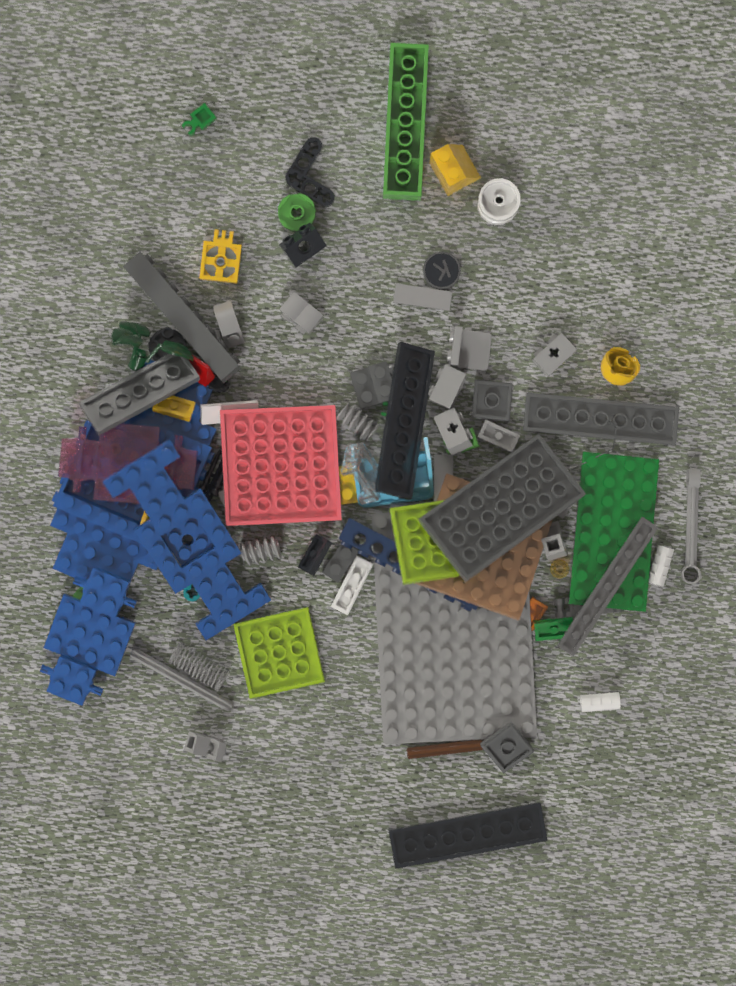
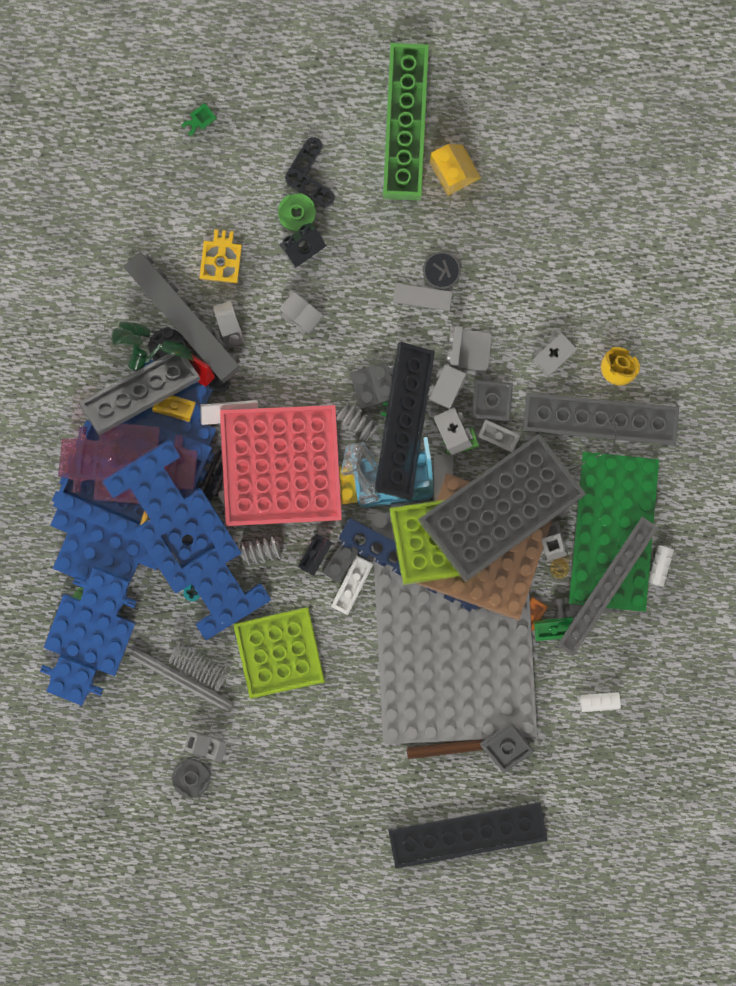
(196, 773): none -> dark grey tile
(501, 190): white wheel -> none
(693, 480): light grey piece -> none

